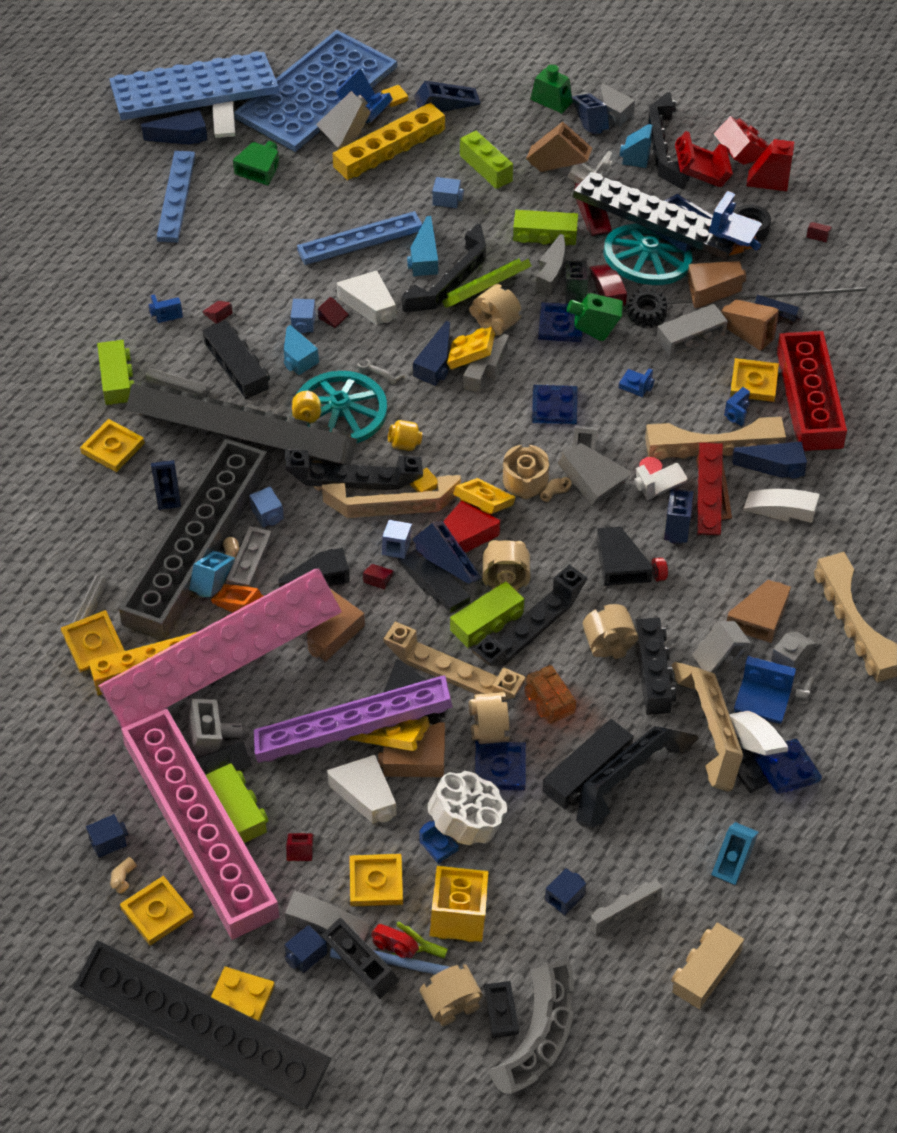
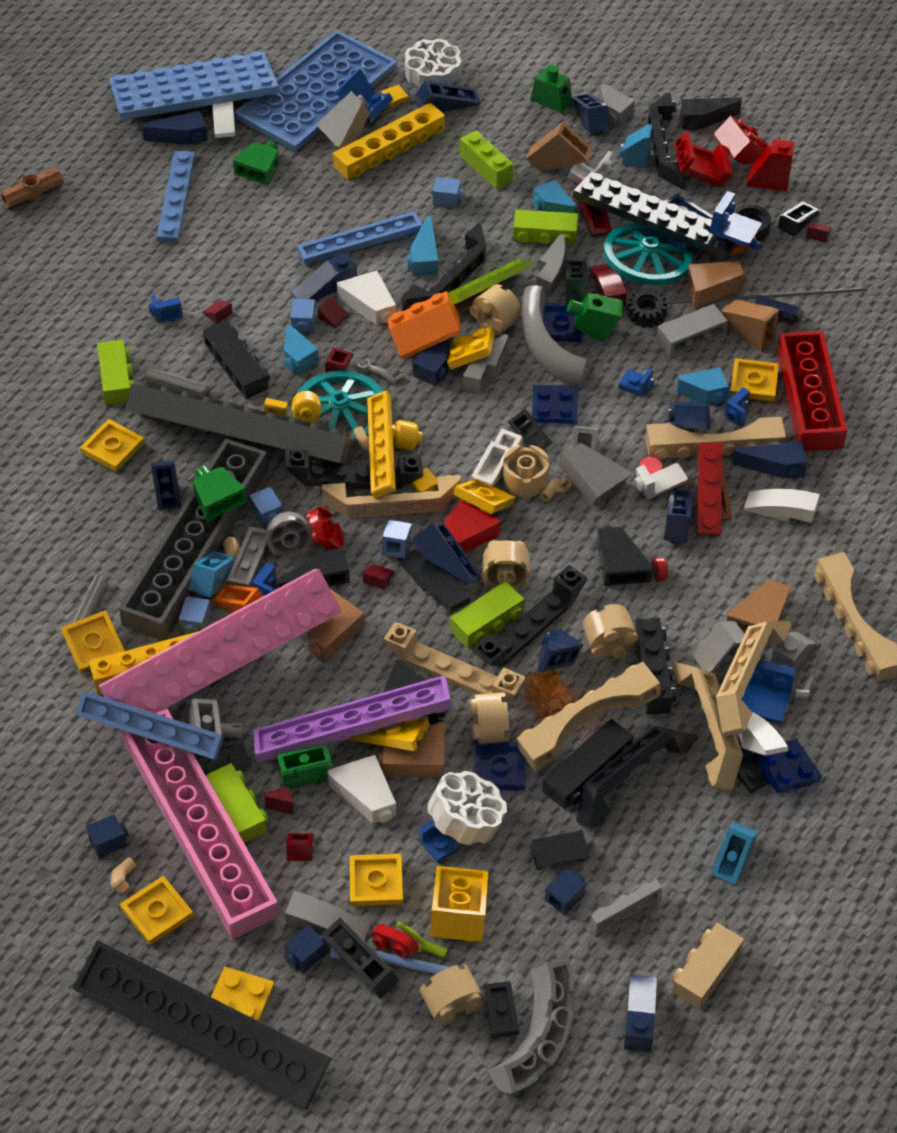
(31, 187): none -> nougat piece
(149, 725): none -> medium blue plate
(194, 615): none -> medium blue brick
(217, 492): none -> green torso
(265, 579): none -> blue bracket
(276, 407): none -> yellow tile
(279, 800): none -> dark red slope
(291, 531): none -> light grey cylinder
(304, 766): none -> green brick
(324, 529): none -> red plate
(325, 278): none -> dark blue slope
(338, 360): none -> dark red slope
(362, 439): none -> tan arm
(381, 444): none -> yellow tile
(424, 324): none -> orange slope
(433, 62): none -> white connector
(490, 467): none -> white slope
(522, 417): none -> black slope
(545, 350): none -> light grey brick
(552, 198): none -> dark azure slope
(558, 651): none -> dark blue slope
(559, 849): none -> black hinge
(631, 689): none -> tan arch
(640, 1013): none -> dark blue slope
(689, 415): none -> dark blue slope
(704, 112): none -> black slope
(704, 386): none -> dark azure slope
(732, 710): none -> tan slope
(792, 223): none -> black slope

